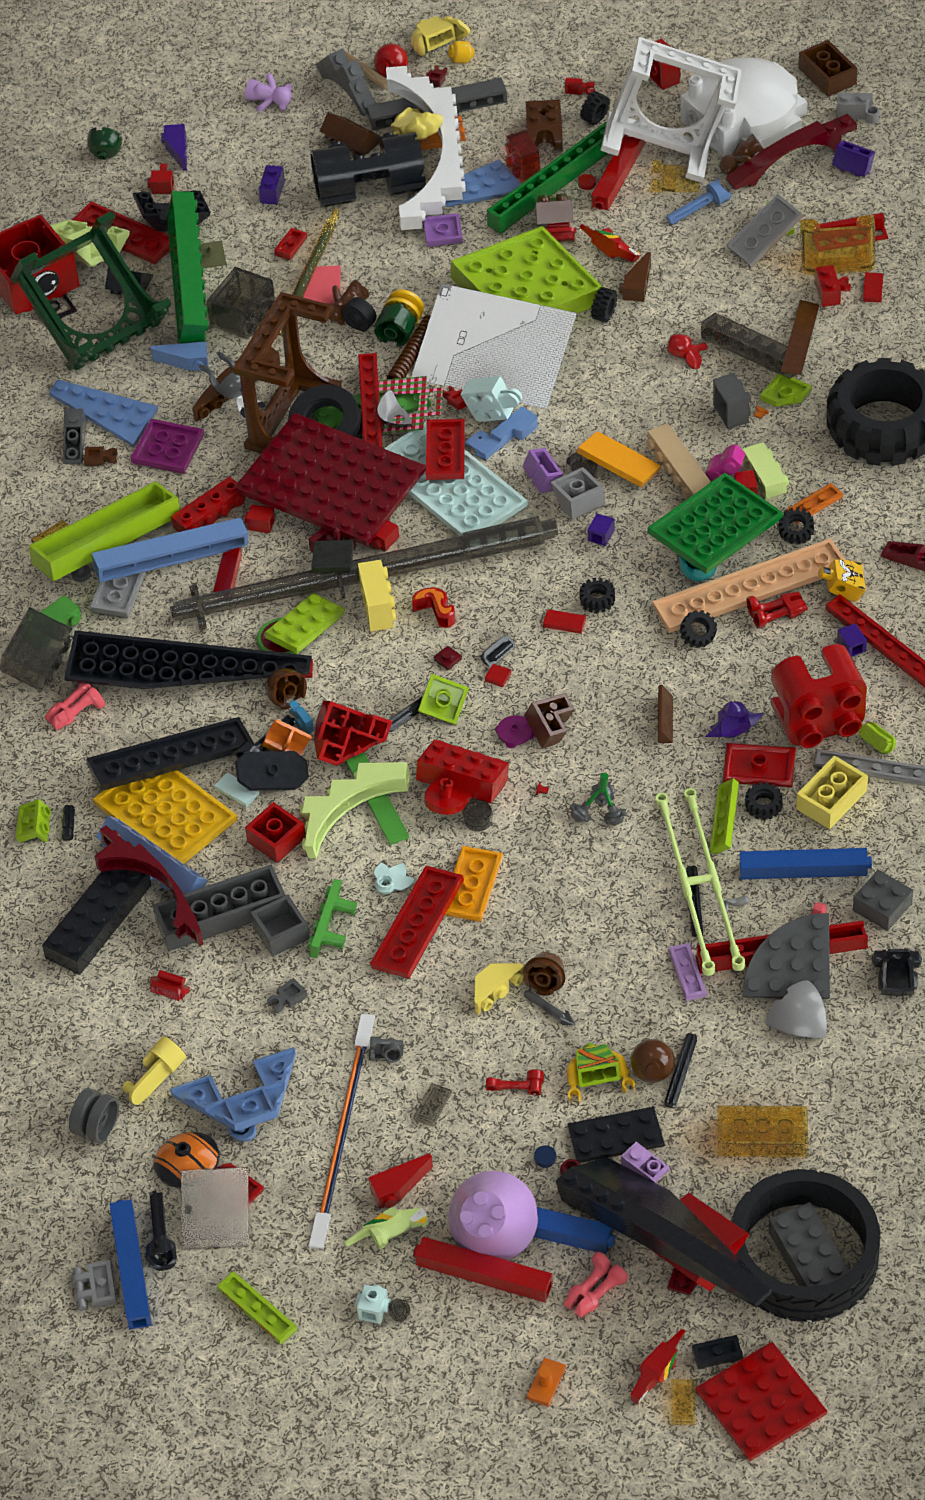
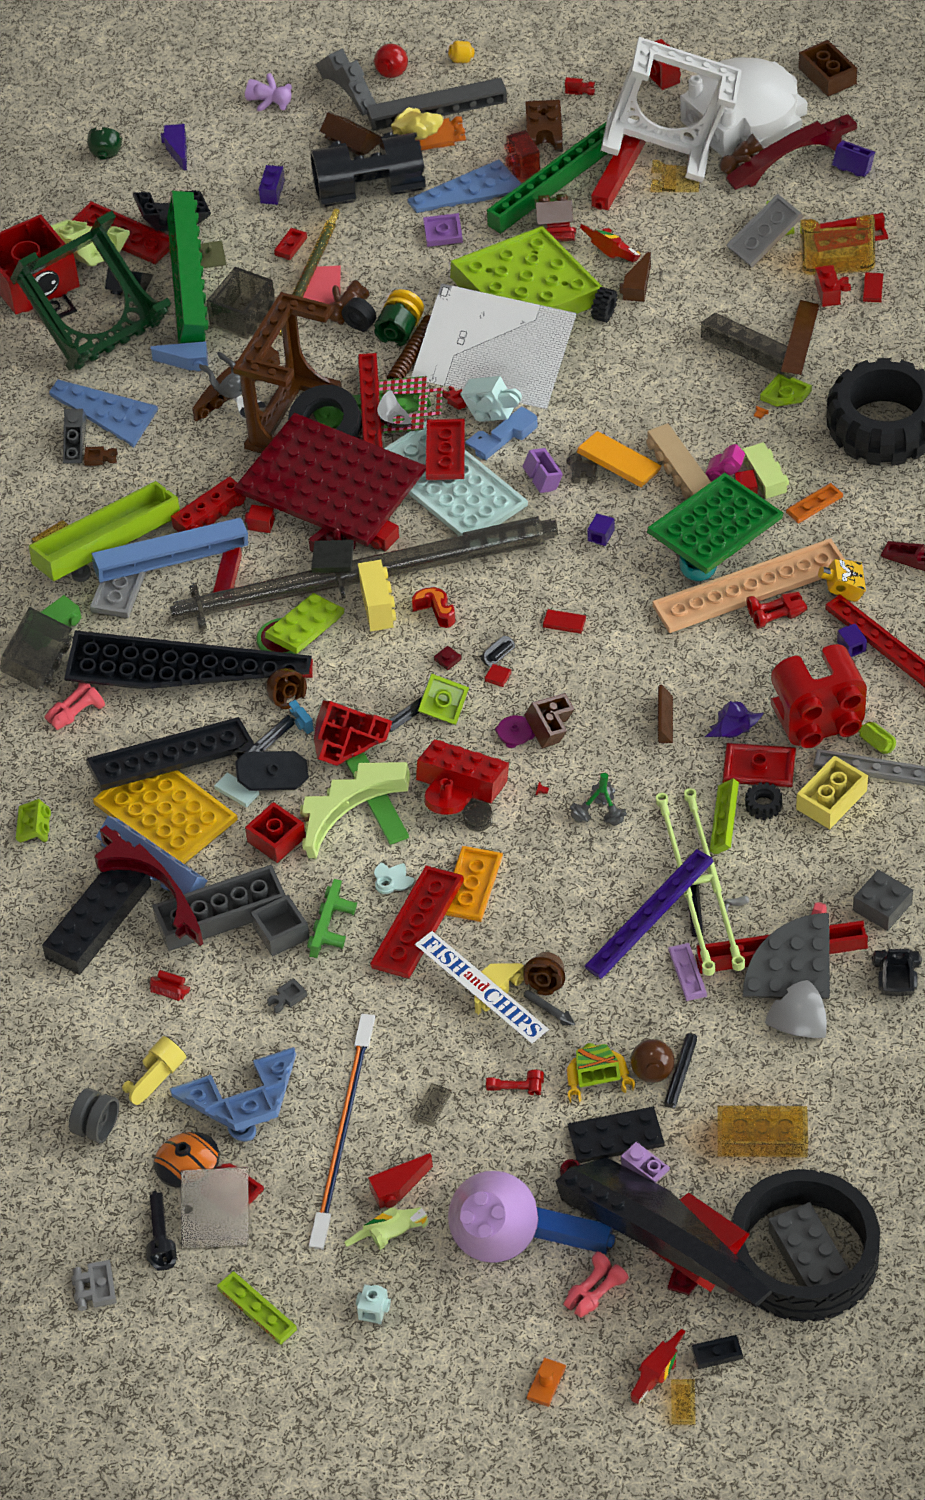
(68, 822): black axle -> none
(130, 1264): blue brick -> none
(161, 180): red brick -> none
(167, 446): magenta plate -> none
(285, 738): orange panel -> none
(369, 73): tan axle -> none
(385, 1048): dark grey plate -> none
(399, 1309): clear smoke plate -> none
(437, 32): light yellow torso -> none
(437, 76): dark red plate -> none
(446, 180): white arch -> none
(482, 987): none -> white sticker
(483, 1269): red brick -> none
(545, 1156): dark blue tile -> none
(578, 493): light grey slope -> none
(586, 182): red tile -> none
(594, 108): black tyre -> none
(597, 587): black tyre -> none
(648, 914): none -> dark purple tile
(680, 347): red piece -> none
(690, 637): black tyre -> none
(714, 193): medium blue piece -> none
(731, 400): dark grey piece -> none
(761, 1401): red plate -> none
(796, 536): black tyre -> none
(804, 863): blue brick -> none
(857, 106): light grey hinge -> none

